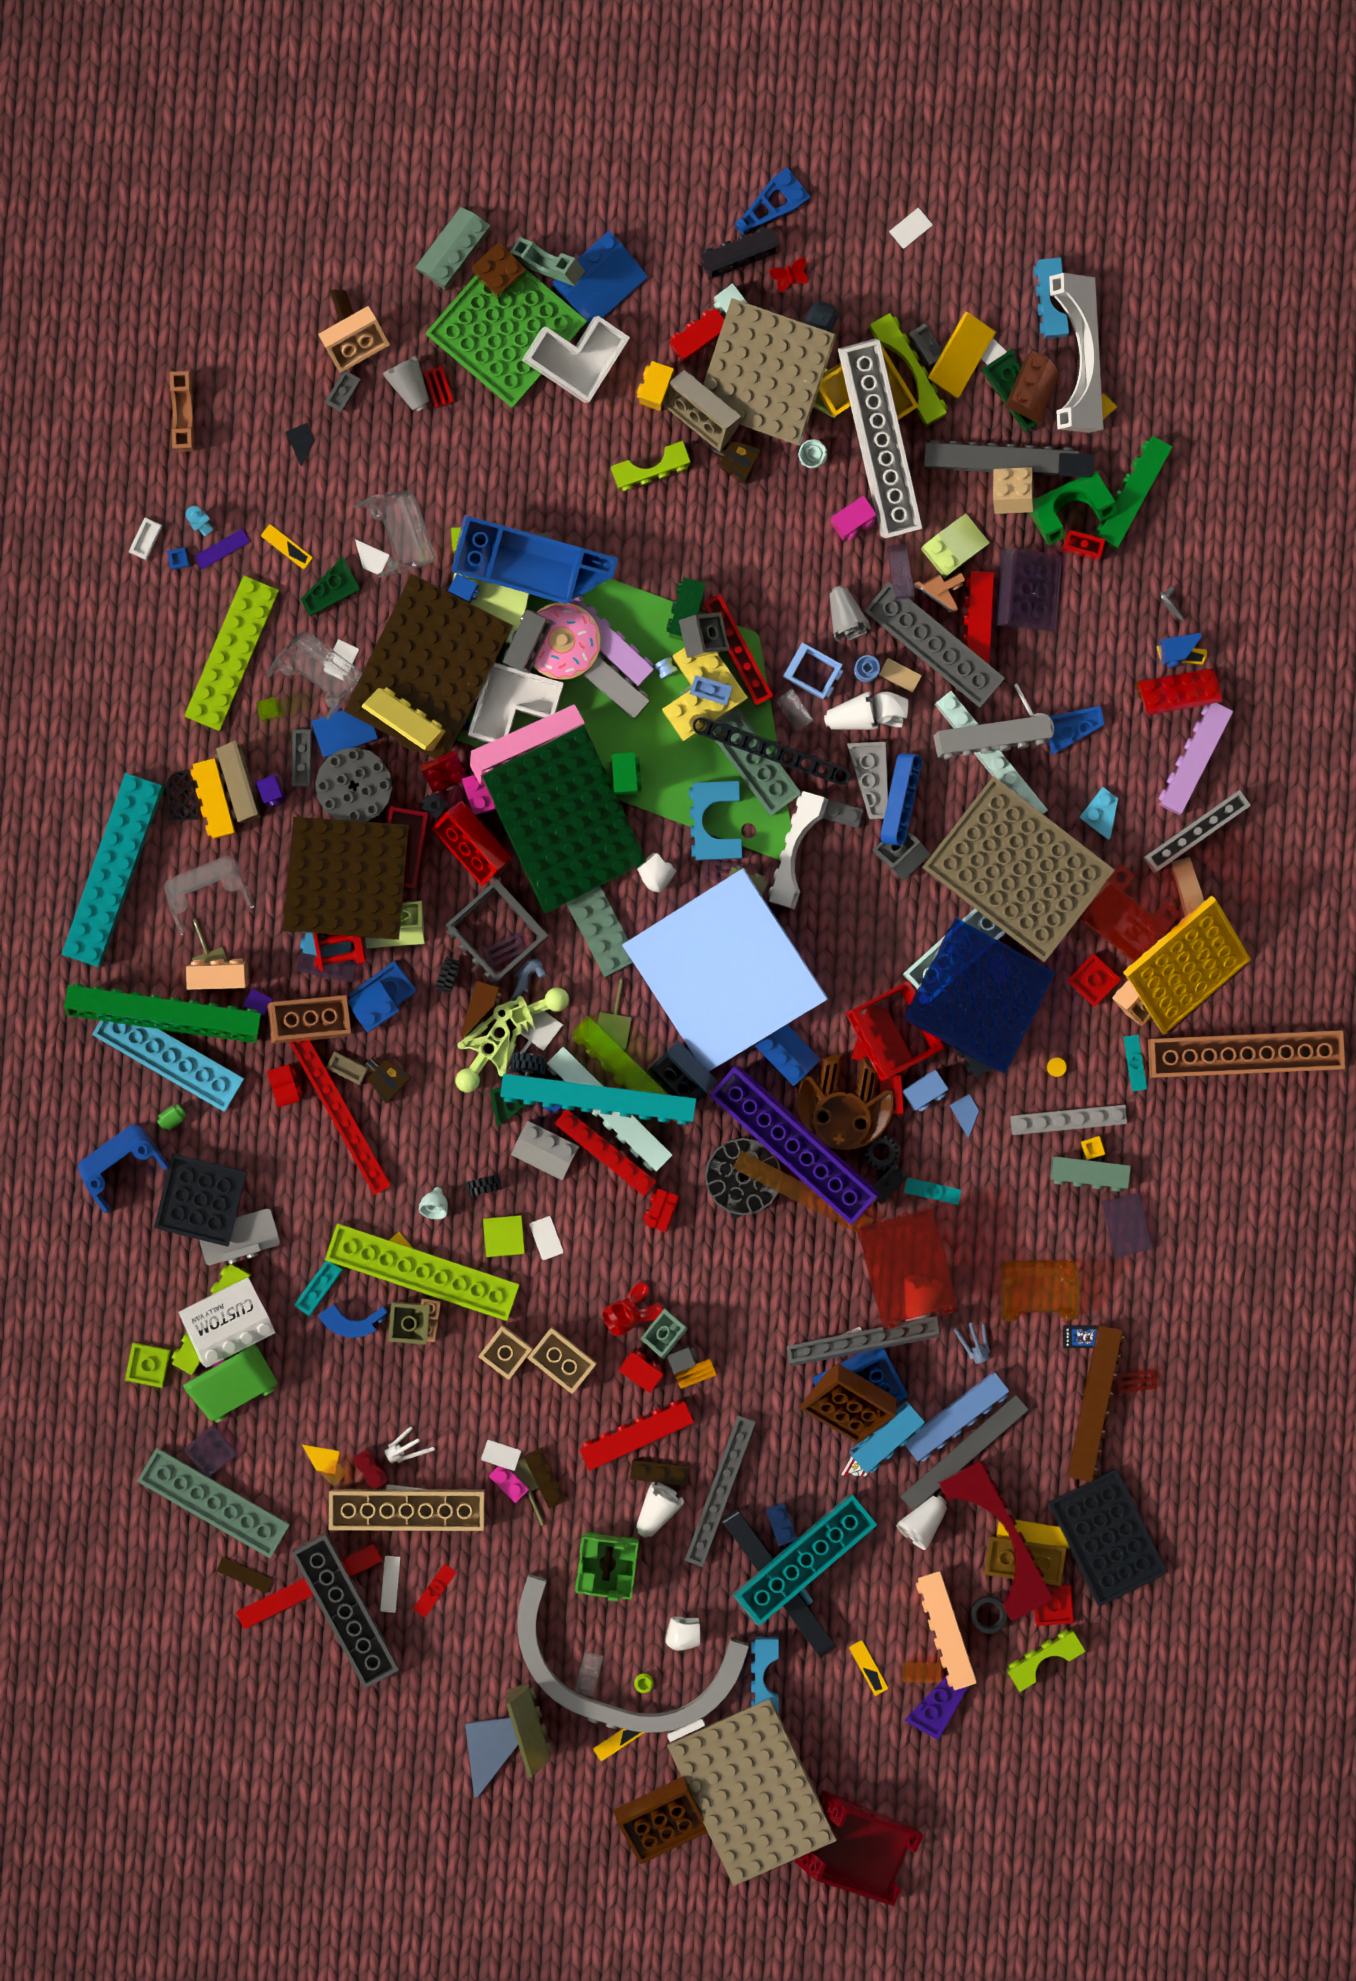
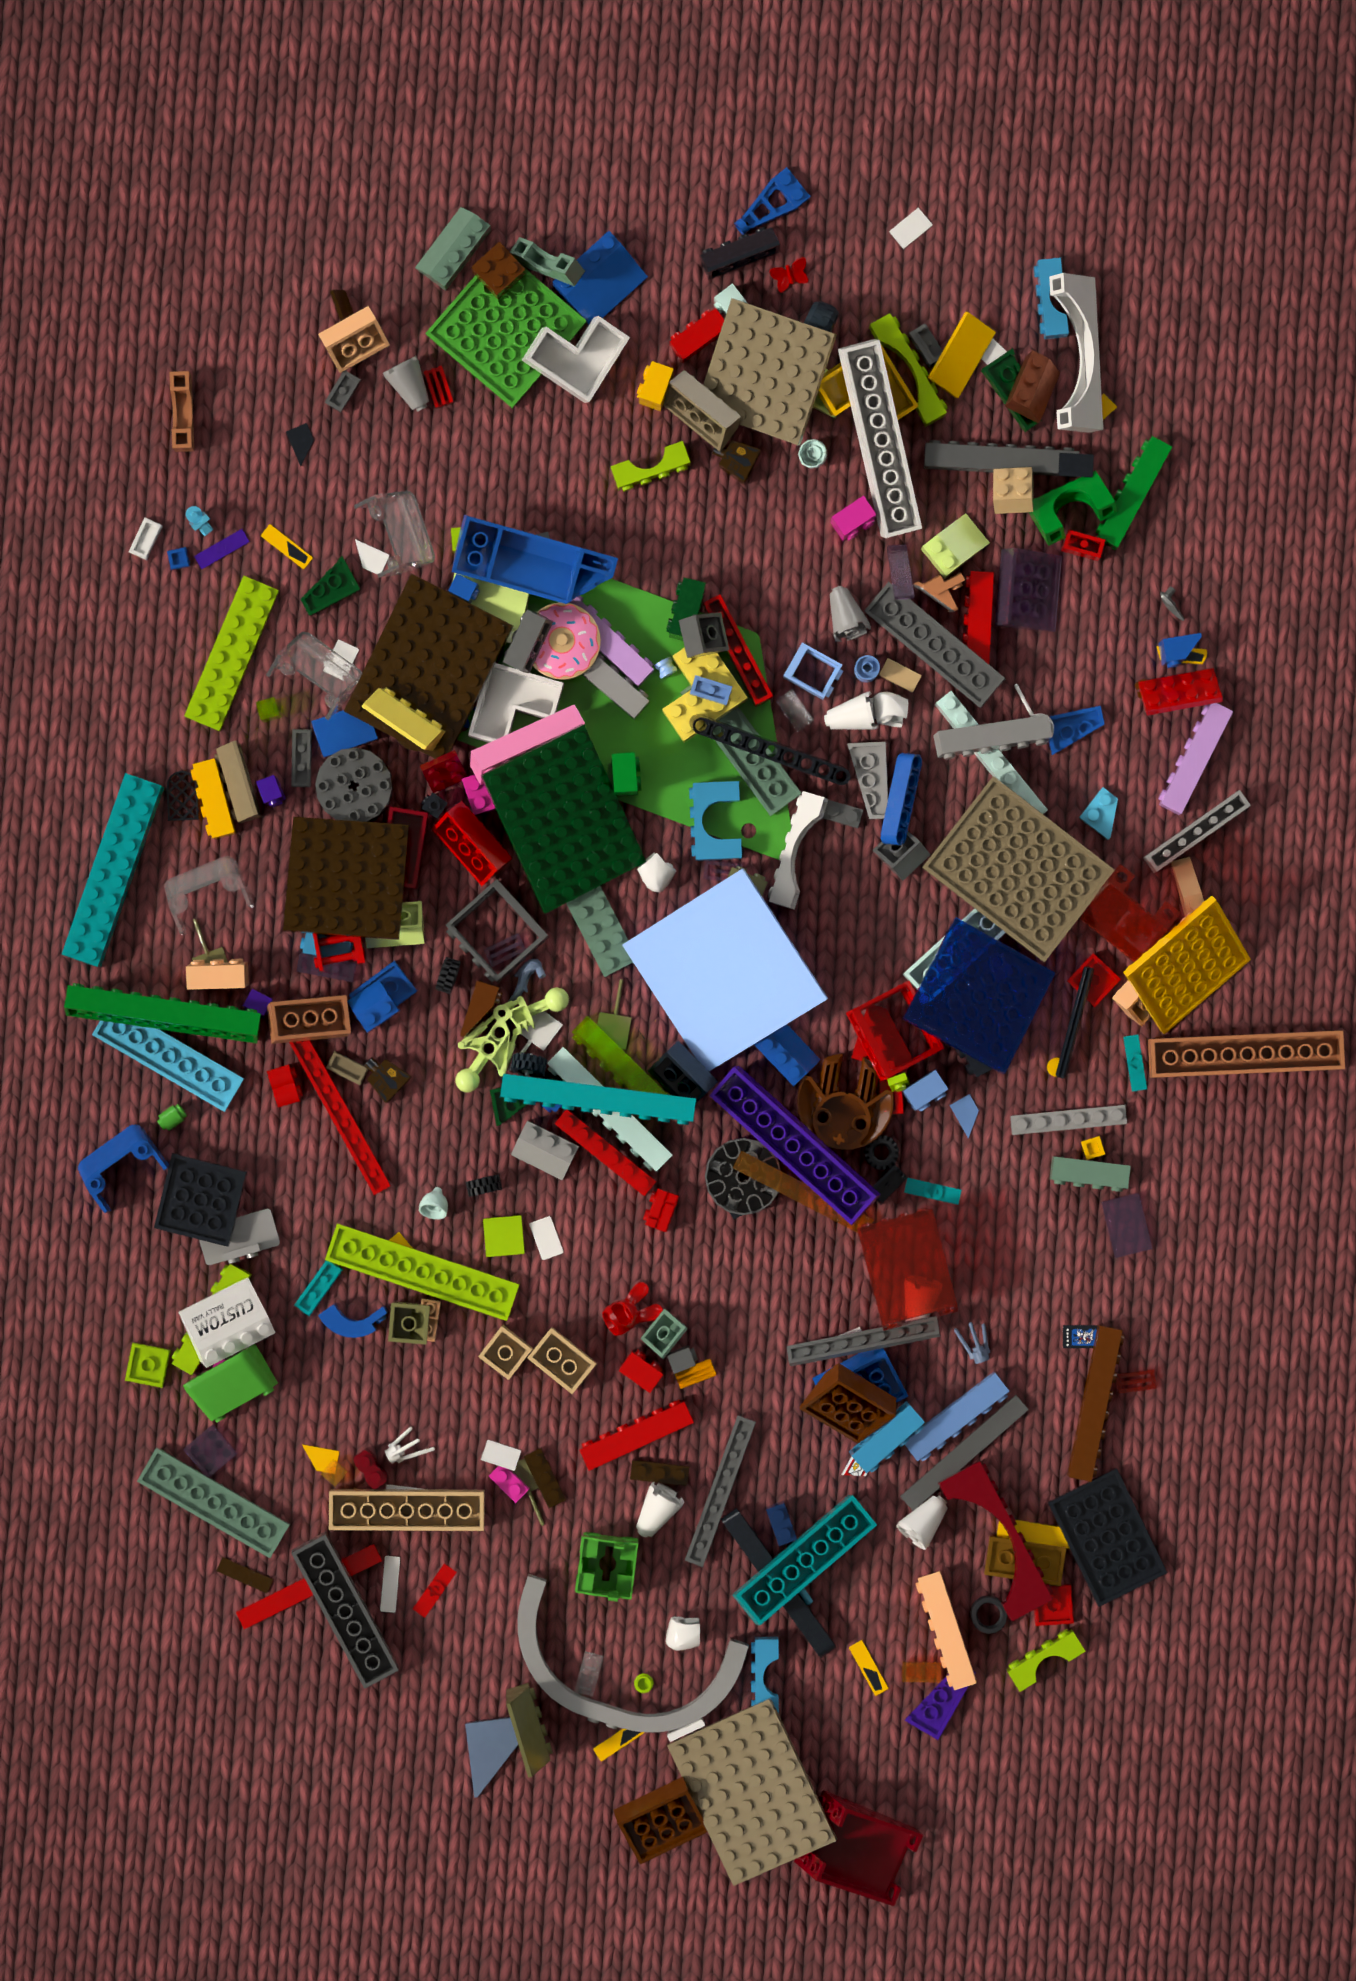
(899, 1082): none -> lime plate
(1039, 1288): clear orange windscreen -> none
(1074, 1023): none -> black axle

